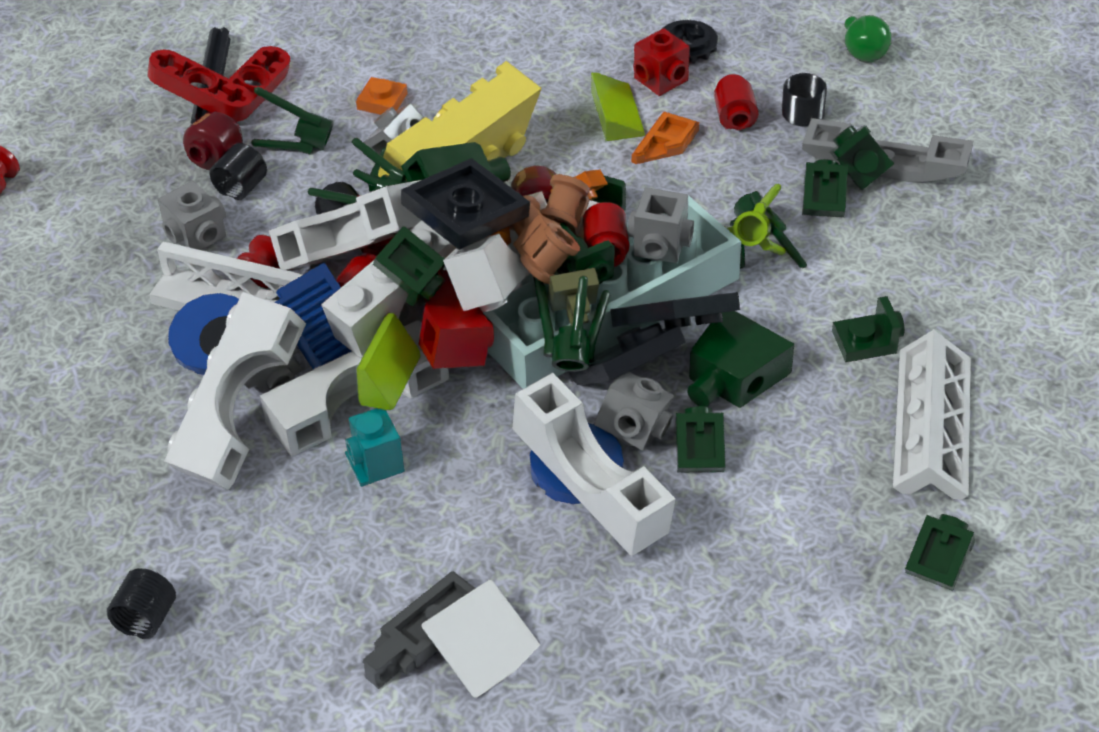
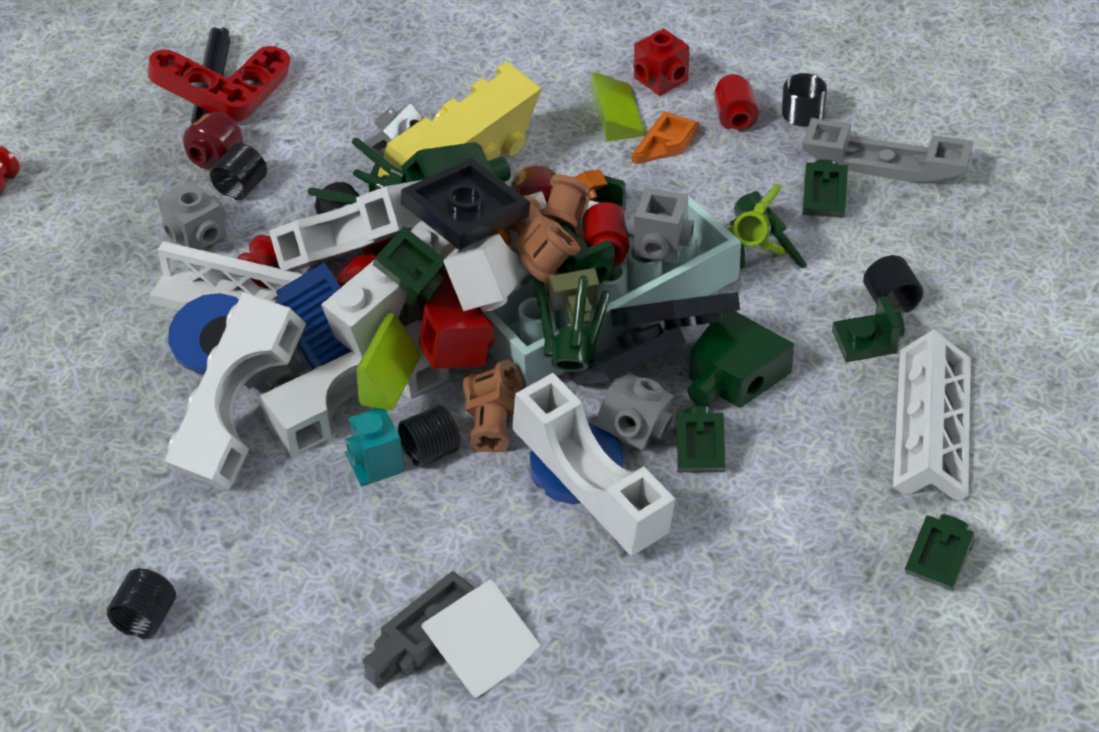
(311, 128): dark green plant -> none
(381, 95): orange plate -> none
(431, 434): none -> black piece
(490, 401): none -> nougat connector
(700, 35): black gear -> none
(861, 154): dark green bracket -> none
(867, 37): green piece -> none
(893, 275): none -> black piece

